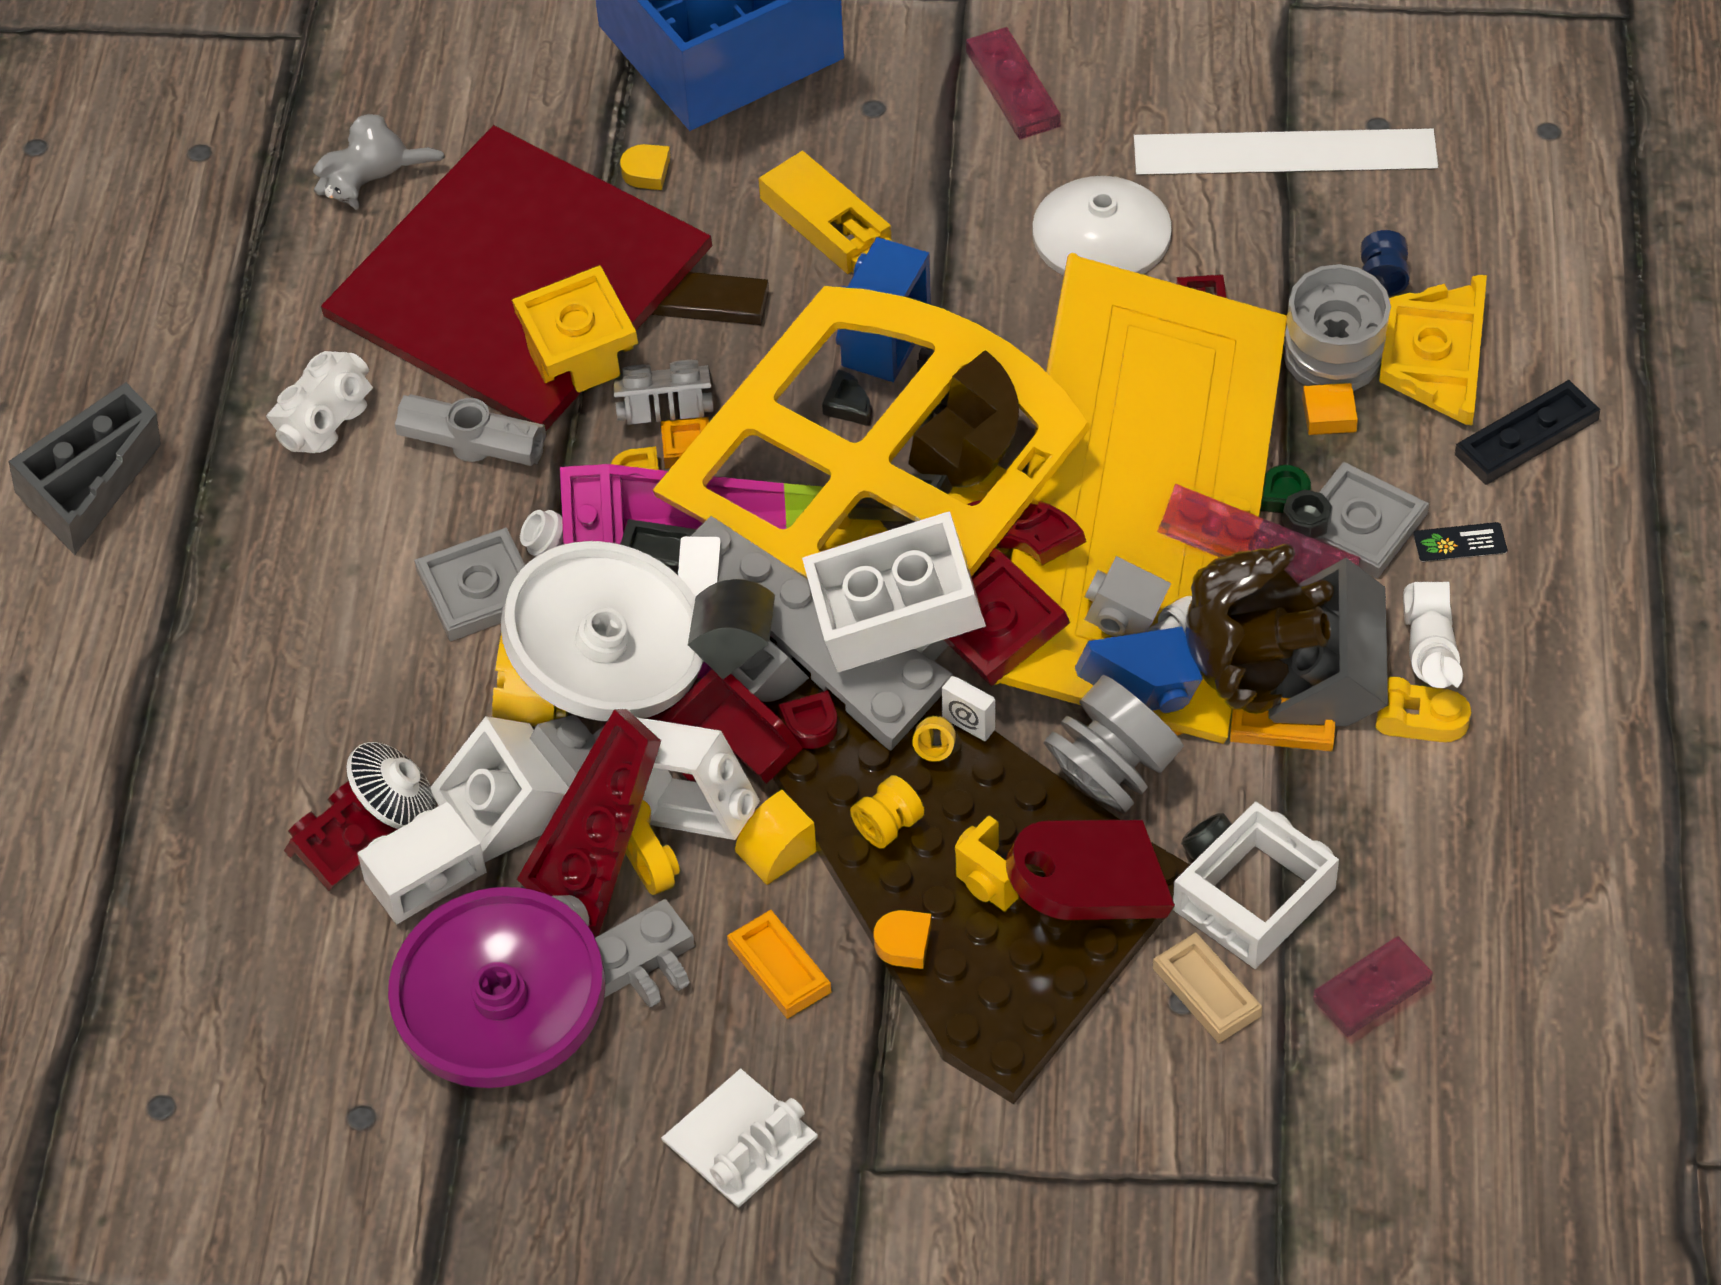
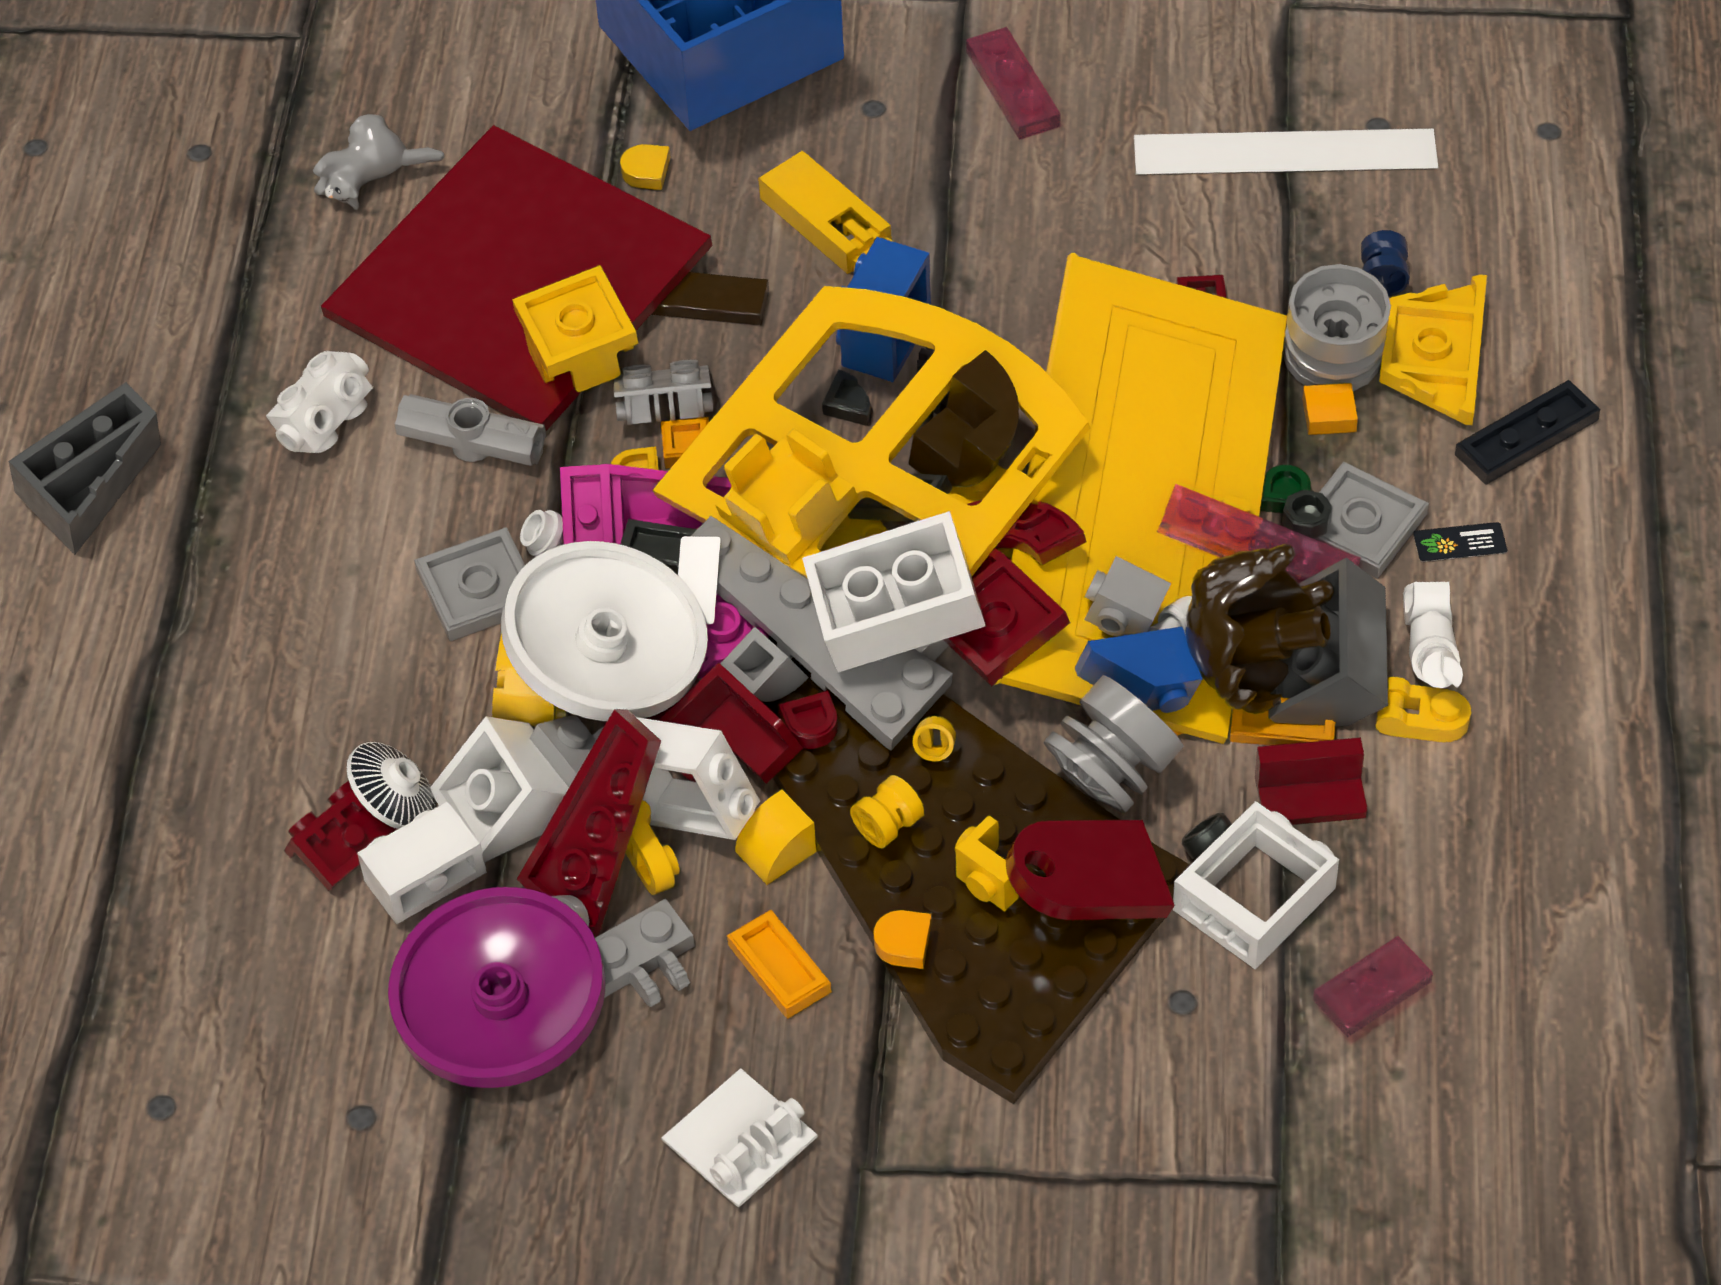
(731, 623): pearl dark grey brick -> none
(784, 493): none -> yellow panel
(968, 708): white tile -> none
(1103, 222): white dish -> none
(1207, 987): tan tile -> none
(1312, 780): none -> dark red panel

